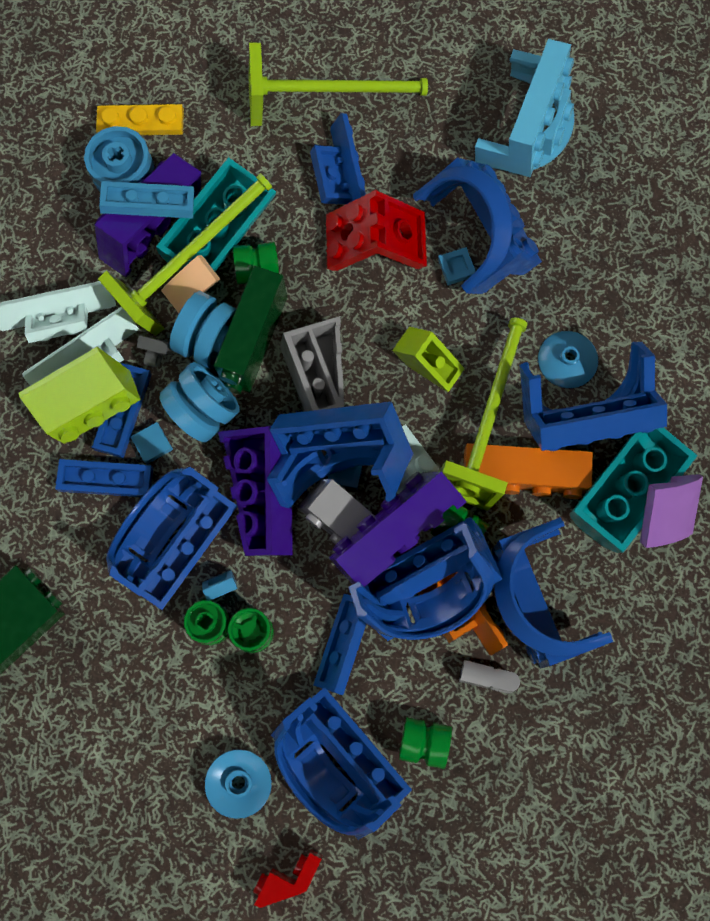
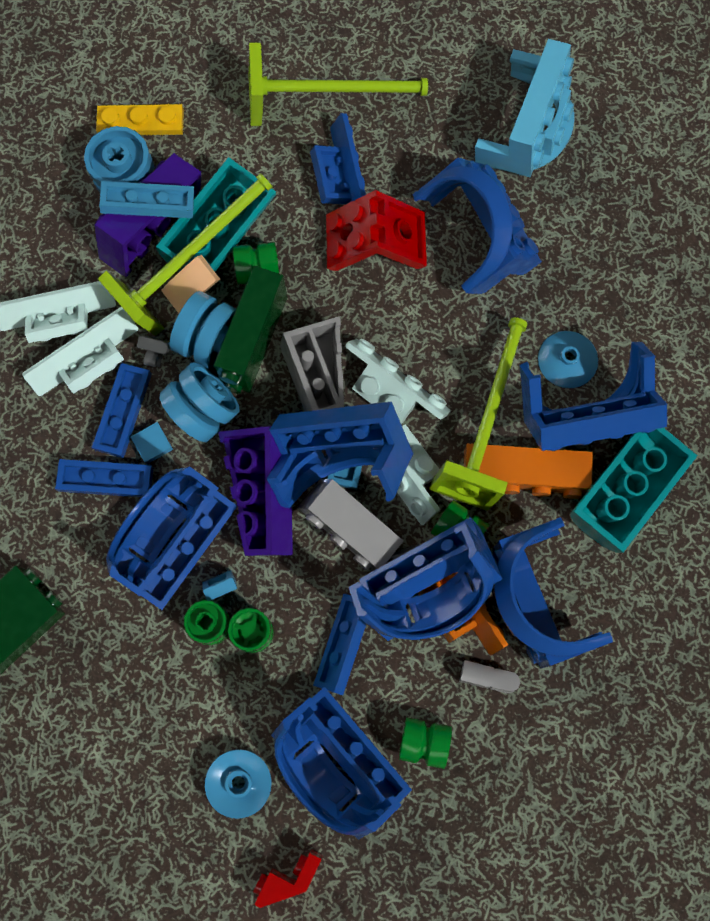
(80, 395): lime slope -> none
(385, 383): none -> light aqua bracket
(395, 526): dark purple wedge -> none
(428, 357): lime slope -> none
(456, 266): dark azure tile -> none
(670, 510): medium lavender slope -> none

